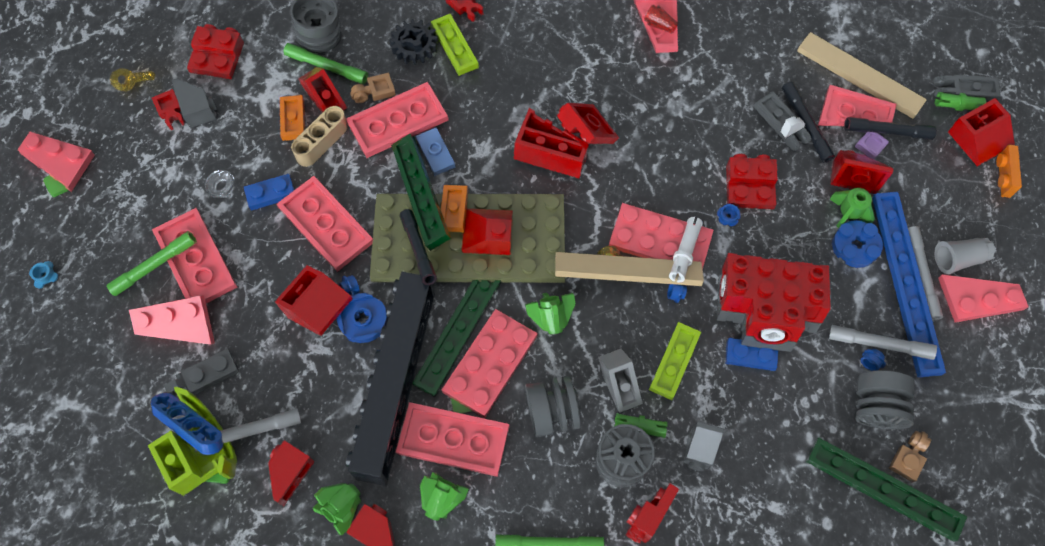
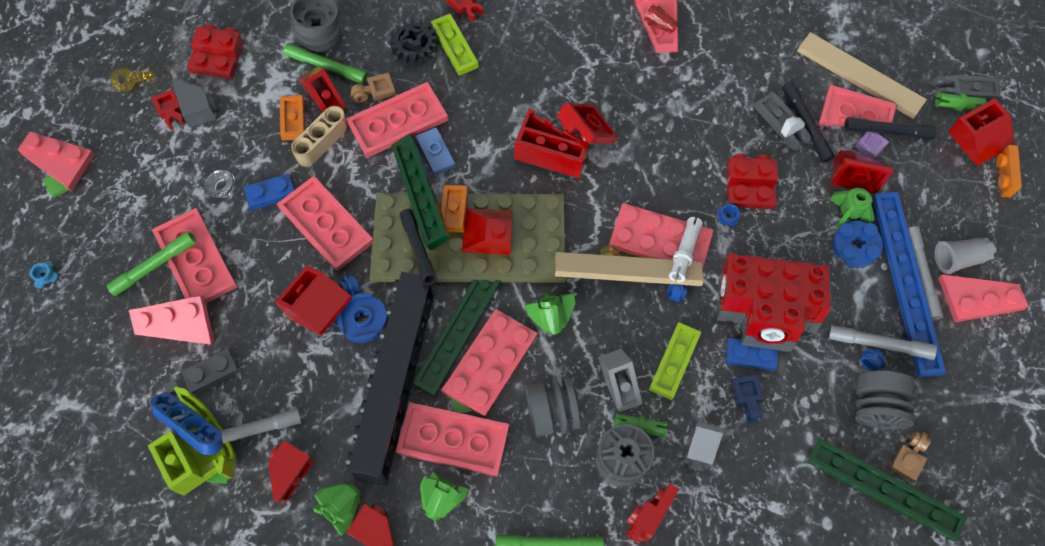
(748, 393): none -> dark blue plate

